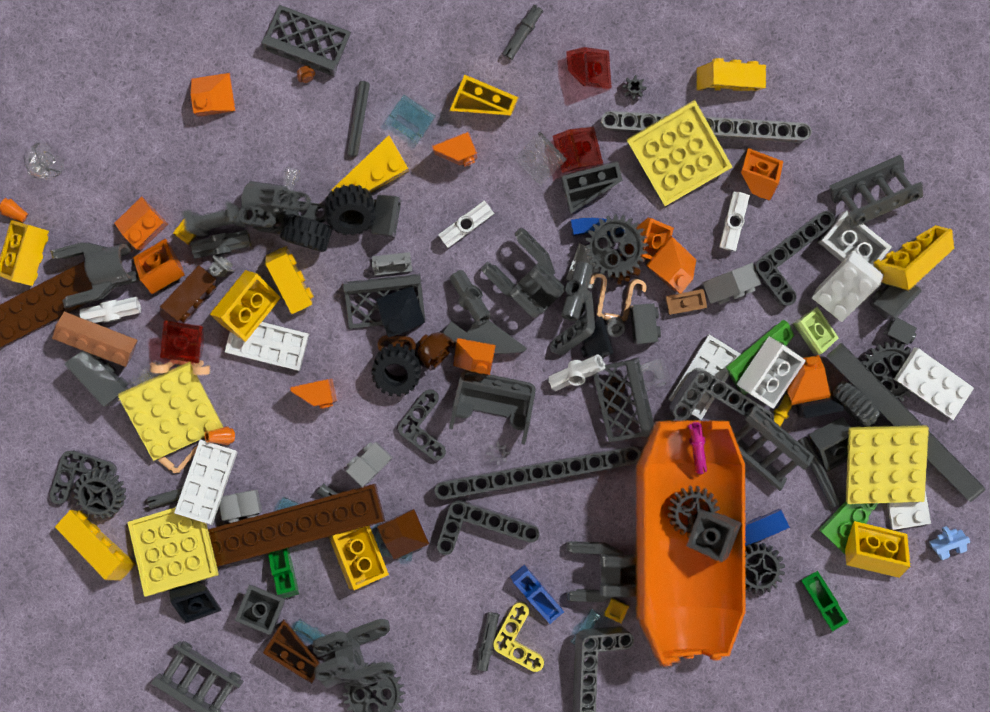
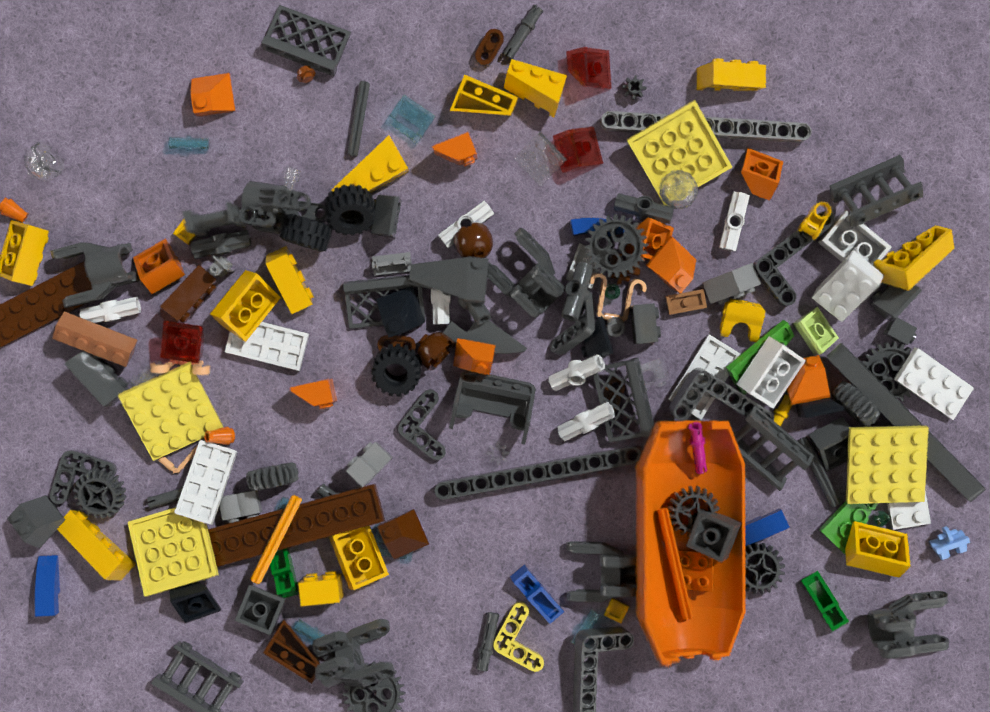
(36, 520): none -> dark grey slope
(47, 586): none -> blue slope
(140, 224): orange slope -> none
(188, 143): none -> clear light blue pin
(272, 476): none -> dark grey gear
(275, 539): none -> light orange axle
(321, 589): none -> yellow brick
(440, 307): none -> white piece
(458, 277): none -> dark grey wedge
(474, 241): none -> reddish brown cylinder
(483, 522): dark grey beam -> none
(488, 47): none -> reddish brown plate
(535, 84): none -> yellow wedge
(586, 184): dark grey wedge -> none
(586, 421): none -> white piece
(612, 287): none -> clear green hinge
(643, 208): none -> dark grey piece
(675, 564): none -> orange axle
(678, 189): none -> clear cylinder
(697, 570): none -> orange hinge
(742, 311): none -> yellow piece
(815, 221): none -> yellow piece
(882, 519): none -> clear green hinge
(893, 628): none -> dark grey piece

